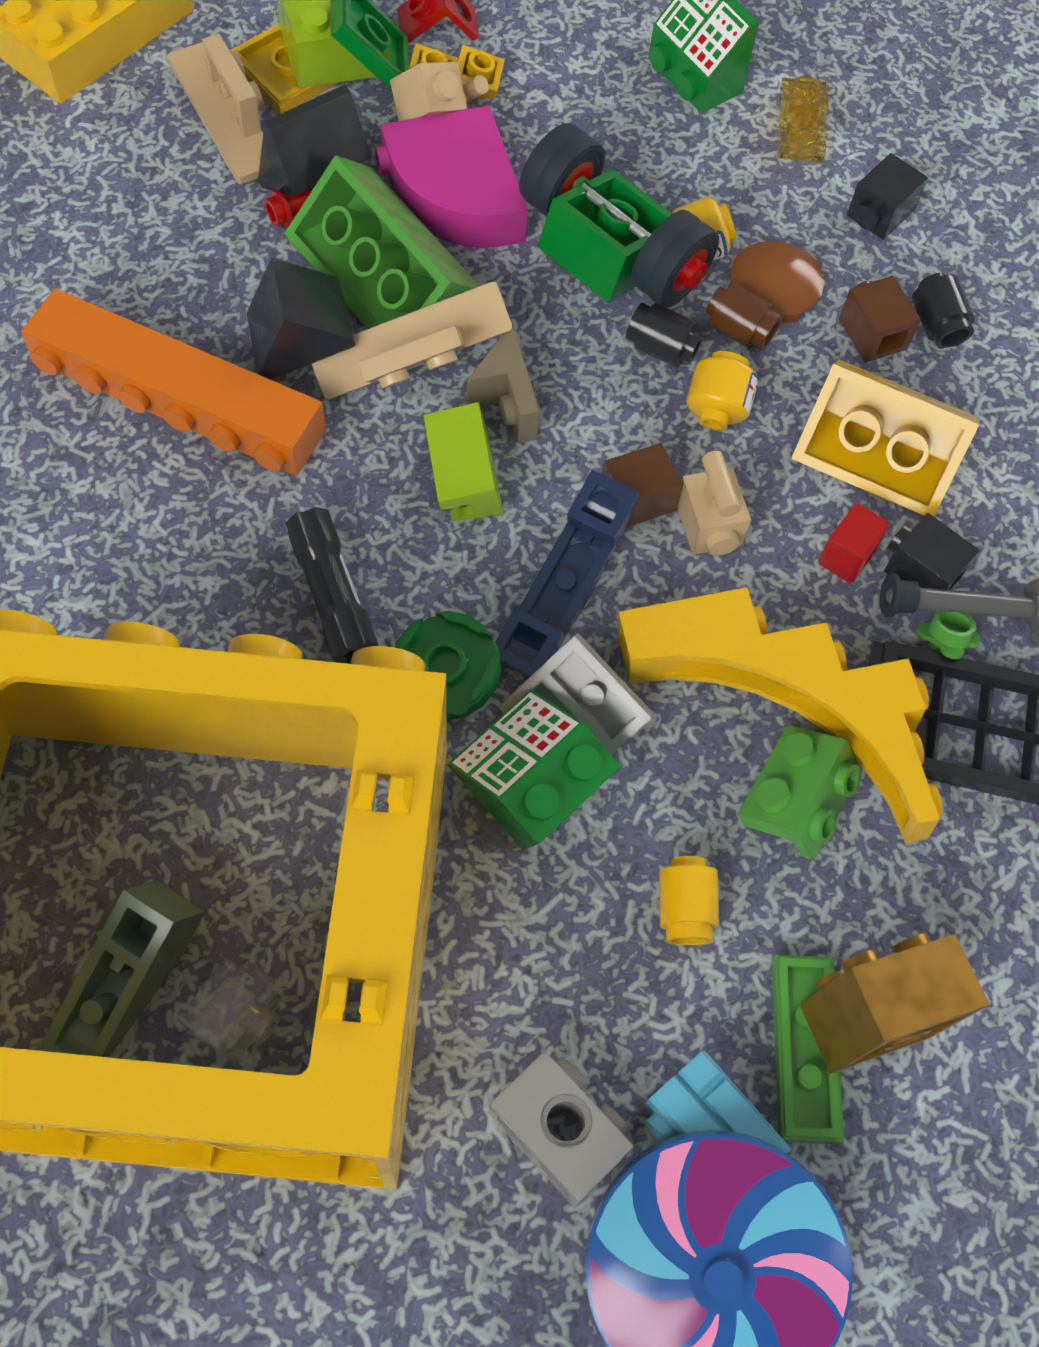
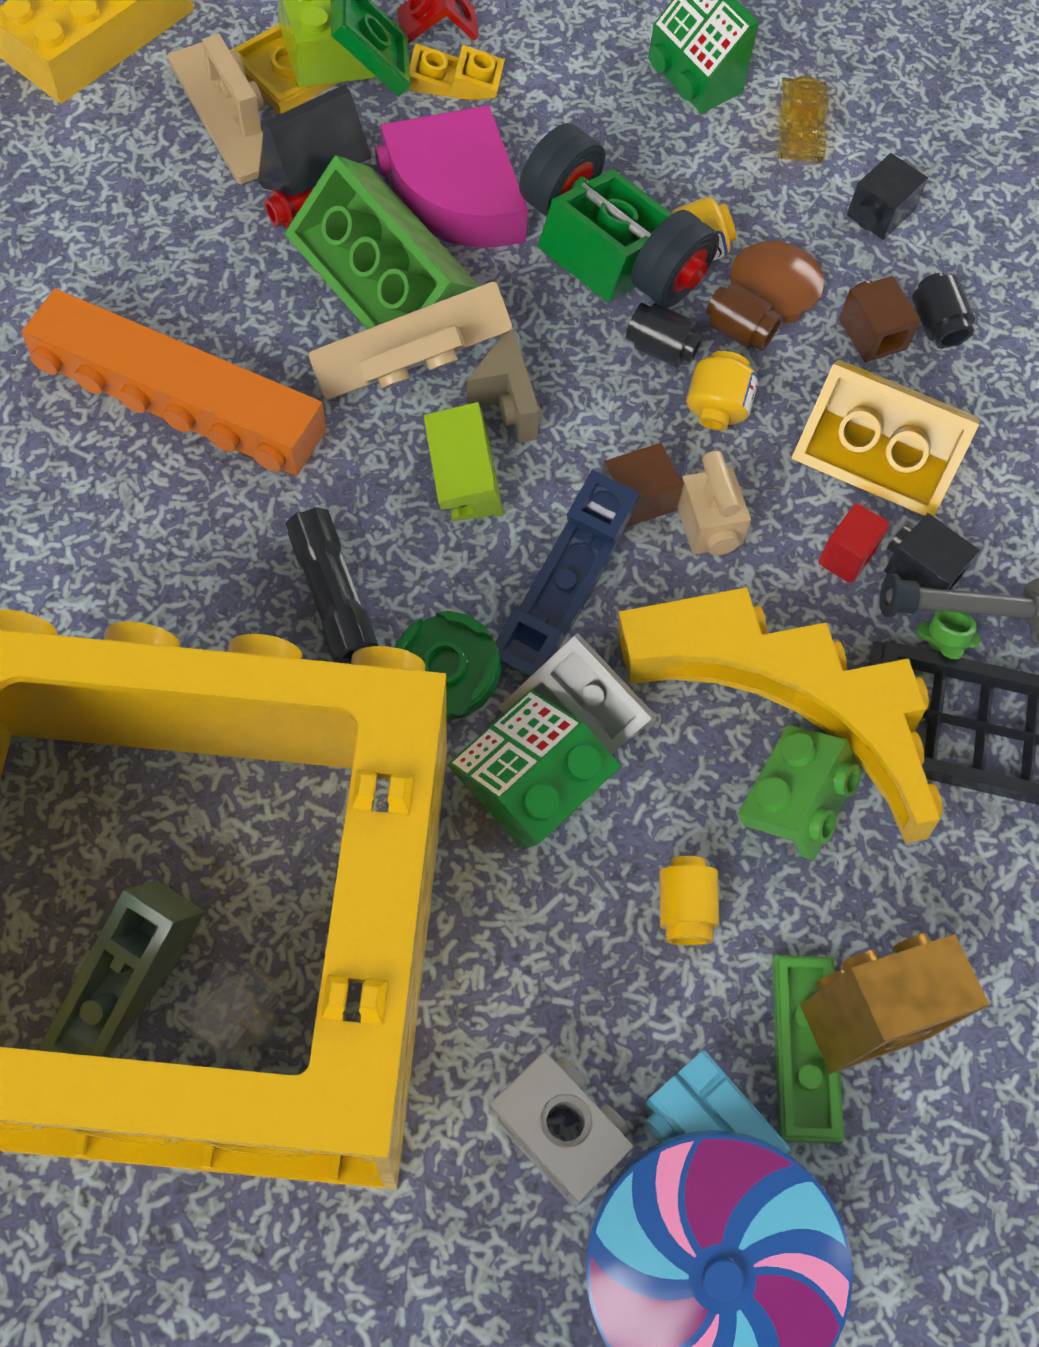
(296, 319): black slope -> none
(434, 90): tan brick -> none

